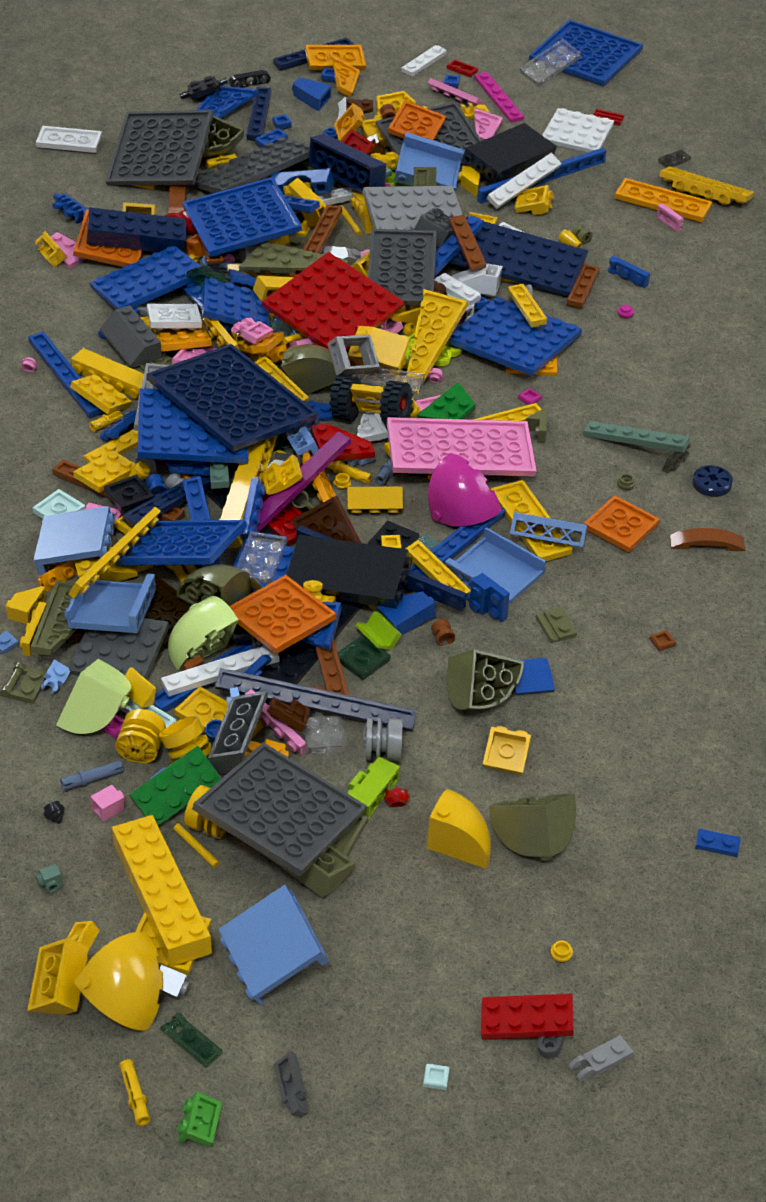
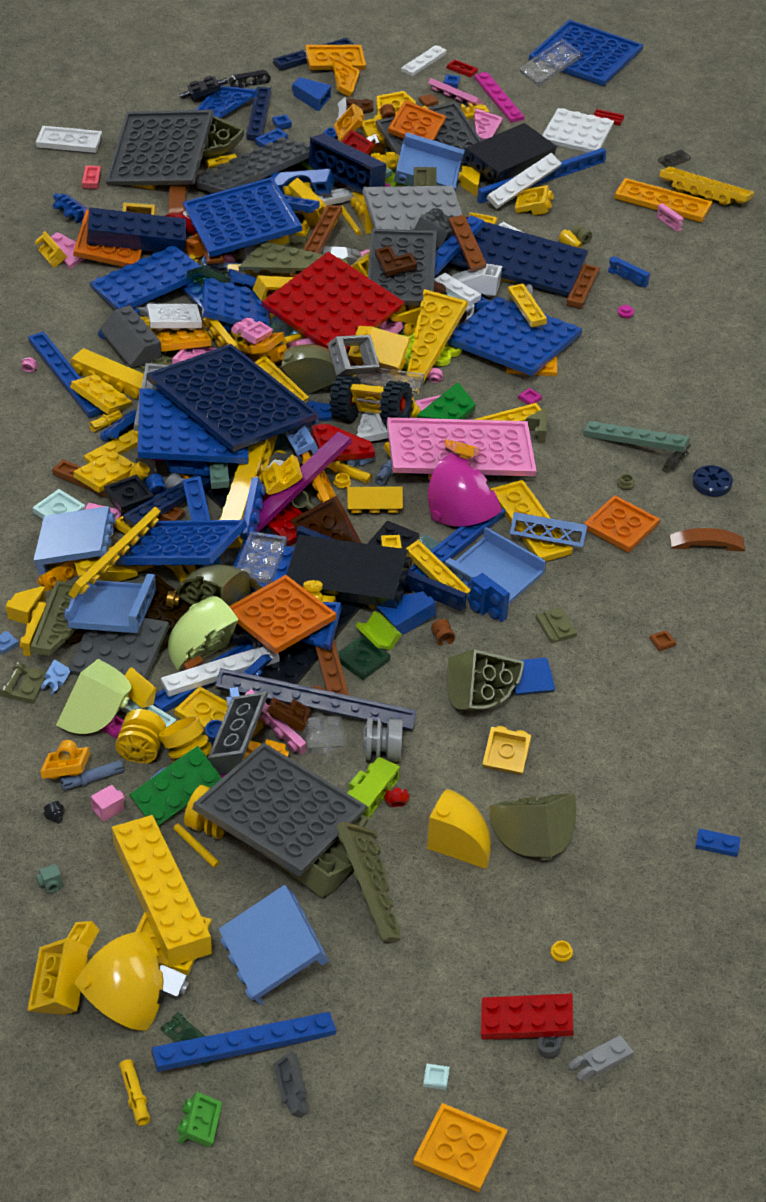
(62, 764): none -> light orange plate
(91, 177): none -> coral plate
(172, 599): none -> pearl gold plate
(242, 1041): none -> blue plate
(328, 74): blue plate -> none
(371, 875): none -> olive wing
(393, 265): none -> reddish brown plate
(428, 100): none -> dark orange tile
(460, 1147): none -> light orange plate
(465, 450): none -> light orange wing

